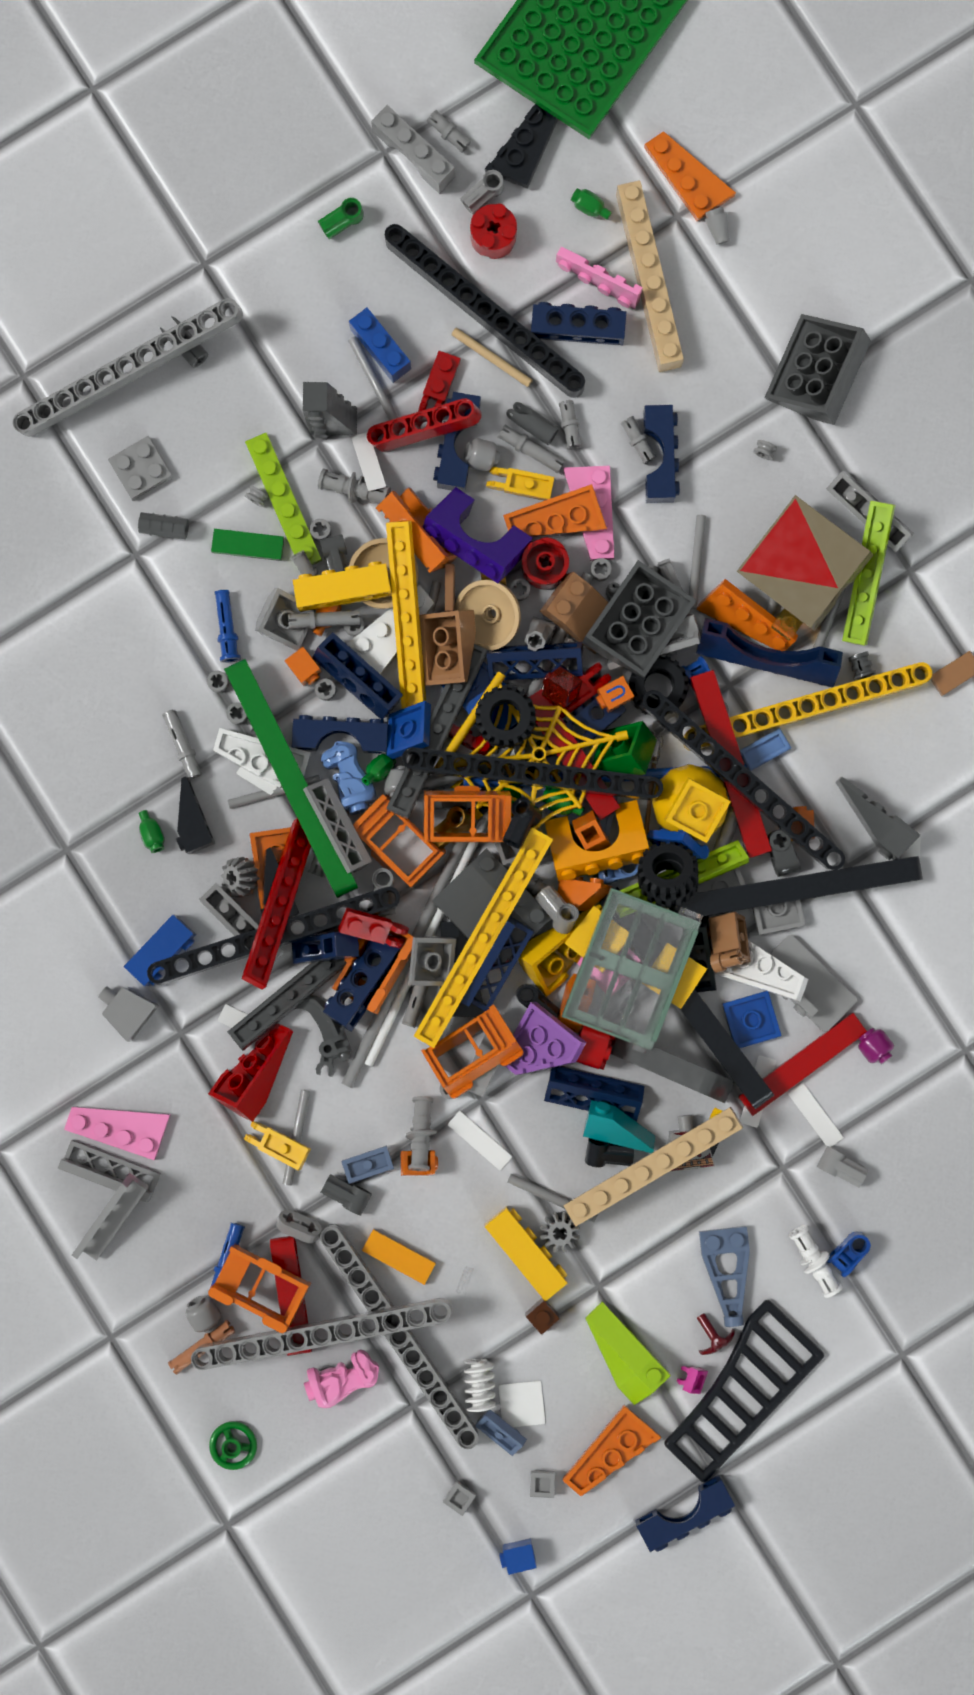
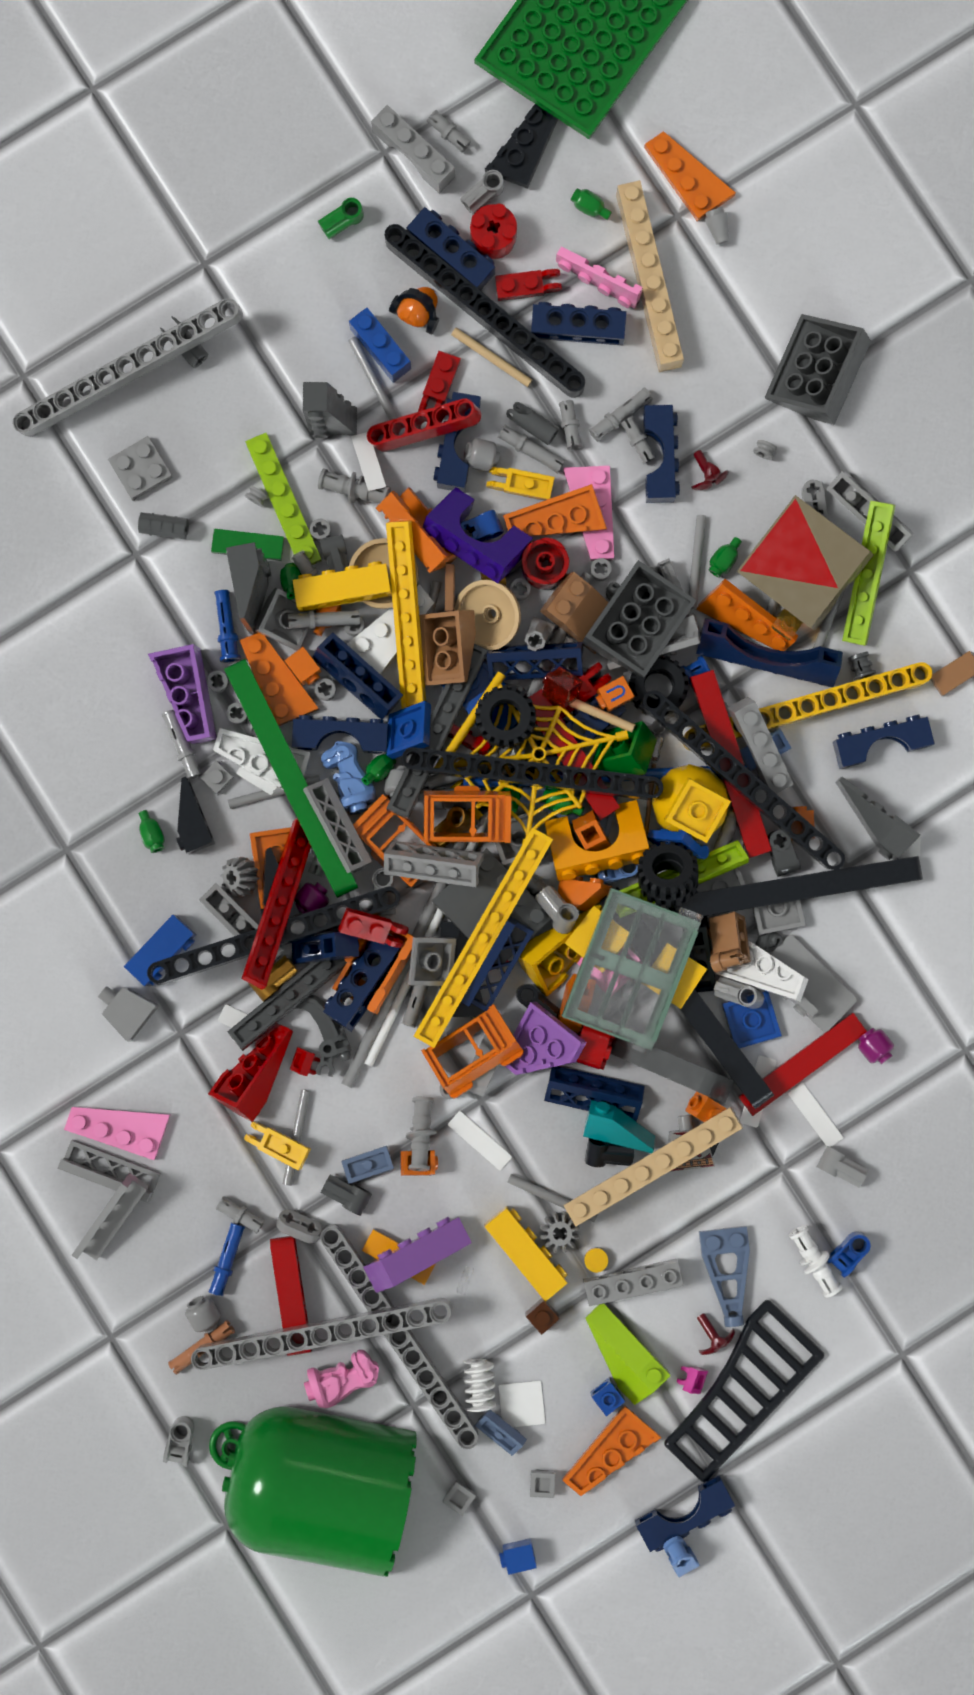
(178, 1445): none -> light grey piece
(187, 690): none -> medium lavender wedge
(216, 777): none -> light grey plate
(231, 1275): orange piece -> none
(240, 1214): none -> light grey pin
(250, 581): none -> dark grey slope
(278, 684): none -> orange wing
(280, 973): none -> pearl gold piece
(287, 576): none -> green plant
(302, 1062): none -> red tile
(311, 897): none -> magenta head
(320, 1488): none -> green cylinder
(417, 308): none -> cap
(418, 1254): none -> medium lavender wedge
(431, 221): none -> dark blue brick
(434, 864): none -> light grey fence
(484, 526): none -> blue piece
(525, 816): black piece -> none
(526, 284): none -> red hinge
(596, 1260): none -> yellow tile
(603, 715): none -> tan bar
(607, 1397): none -> blue brick
(612, 420): none -> light grey pin
(633, 1282): none -> light grey brick
(680, 1556): none -> medium blue piece
(703, 1107): none -> orange bracket
(710, 471): none -> dark red plant
(724, 558): none -> green plant
(737, 993): none -> light grey piece
(760, 742): none -> light grey arch
(769, 940): none -> dark grey arm
(819, 501): none -> light grey beam
(912, 735): none -> dark blue arch

